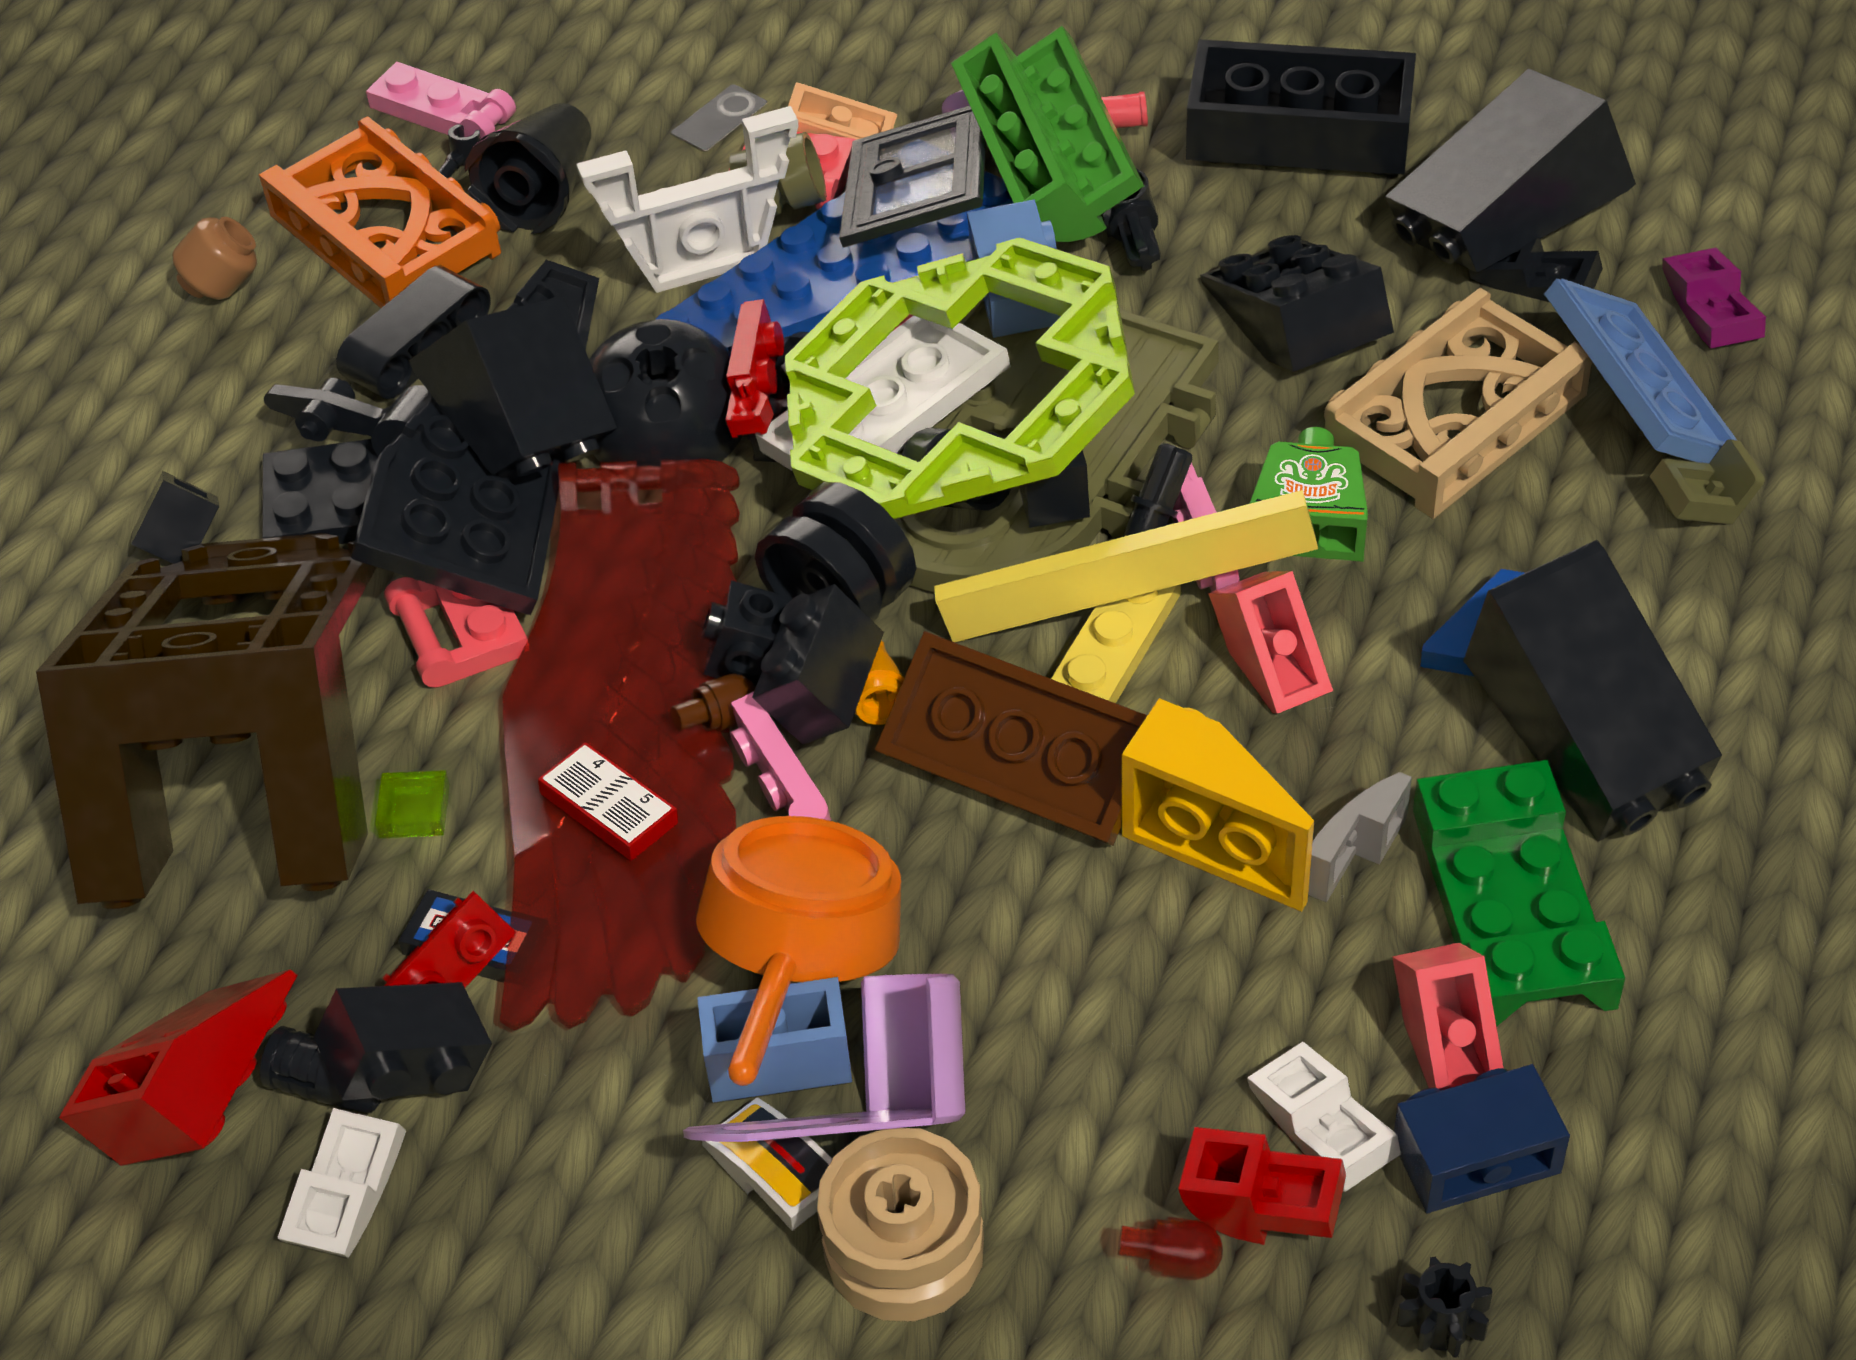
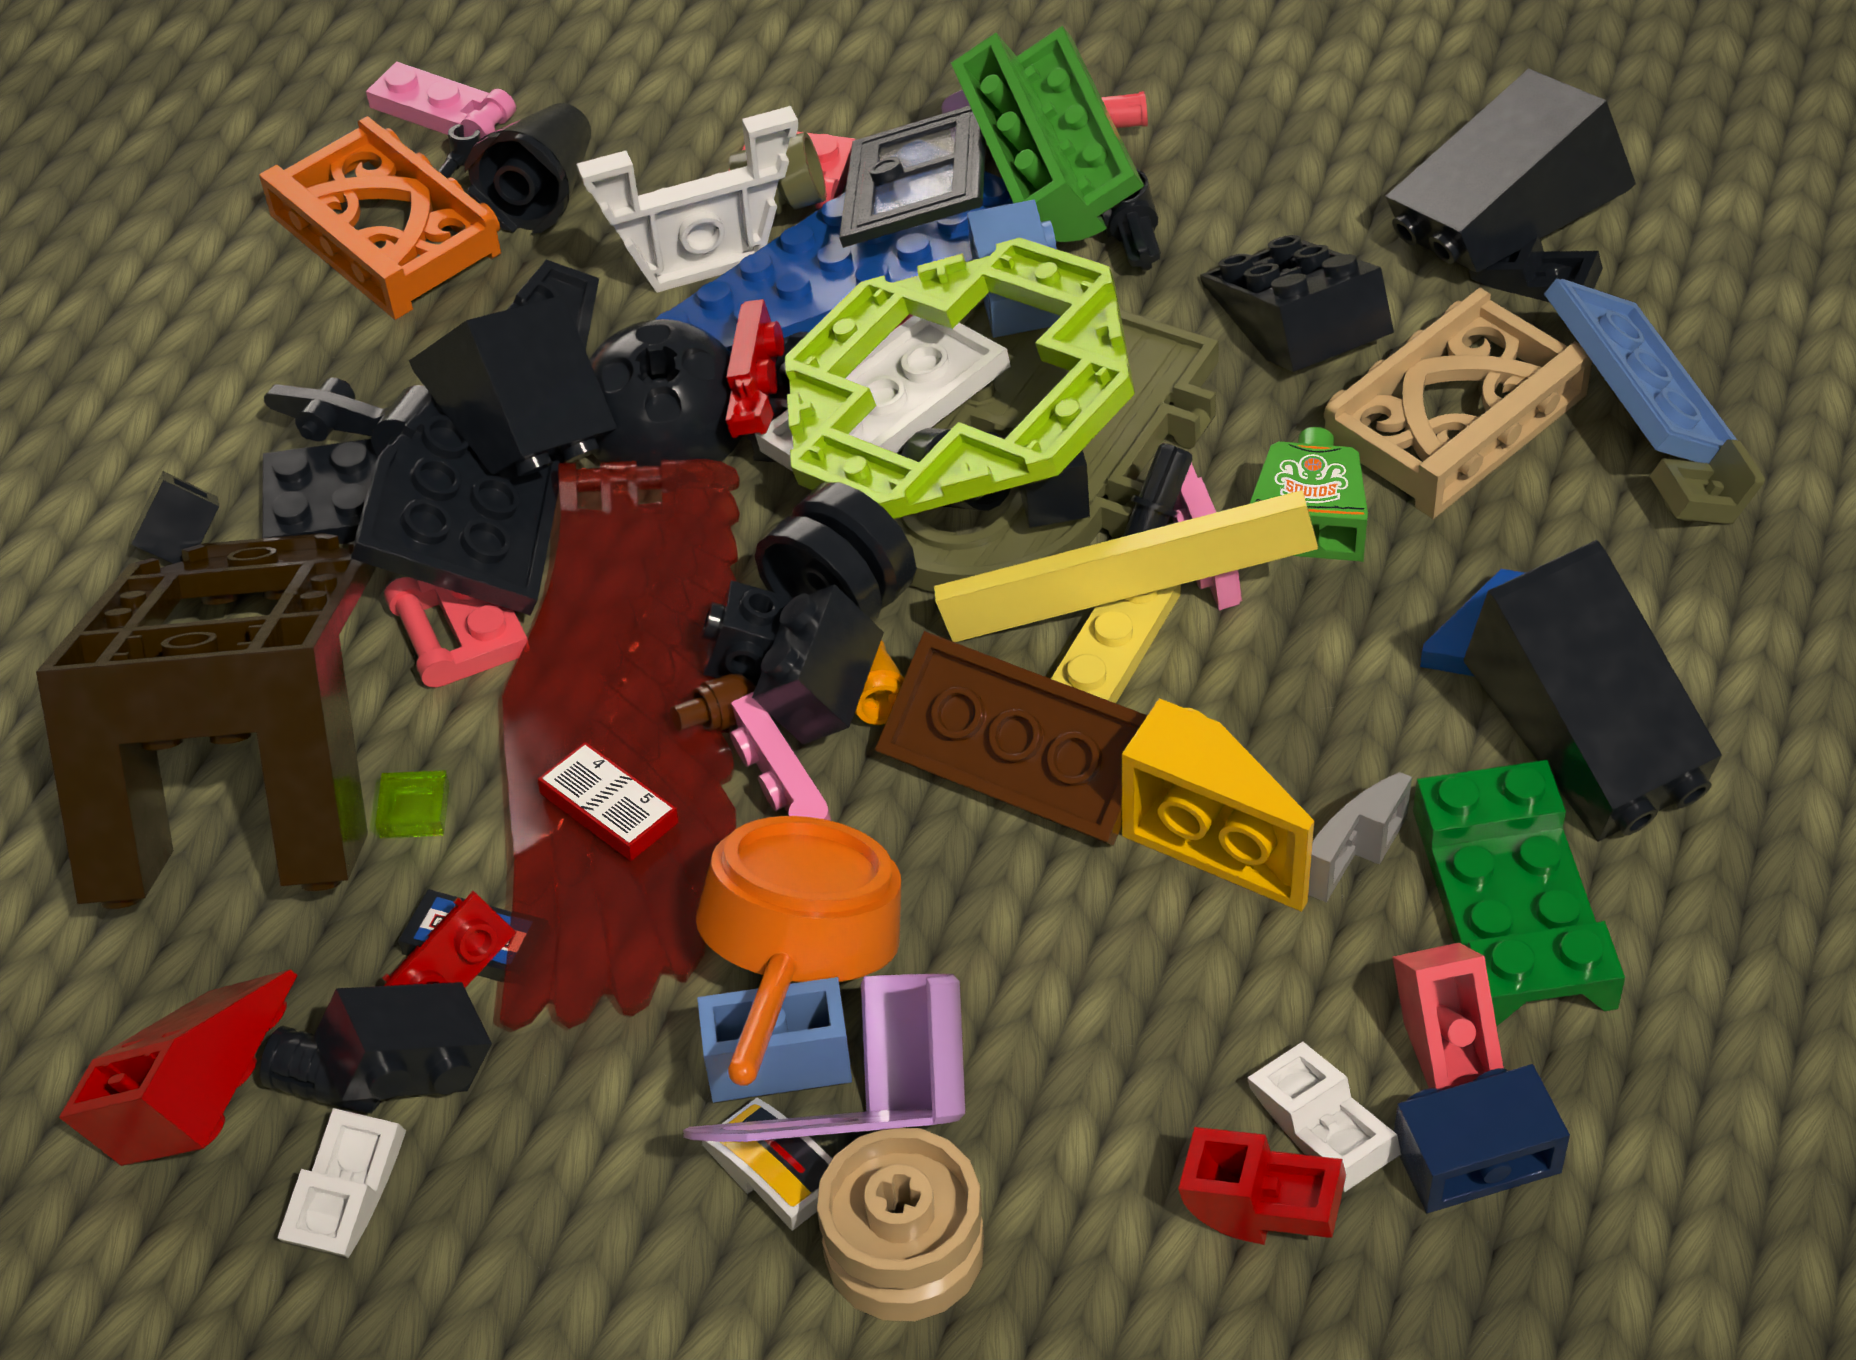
(214, 258): medium nougat head -> none
(417, 317): black beam -> none
(719, 117): sticker -> none
(836, 115): light nougat slope -> none
(1175, 1247): clear red cylinder -> none
(1272, 639): coral slope -> none
(1300, 106): black brick -> none
(1444, 1306): black gear -> none
(1711, 298): magenta slope -> none

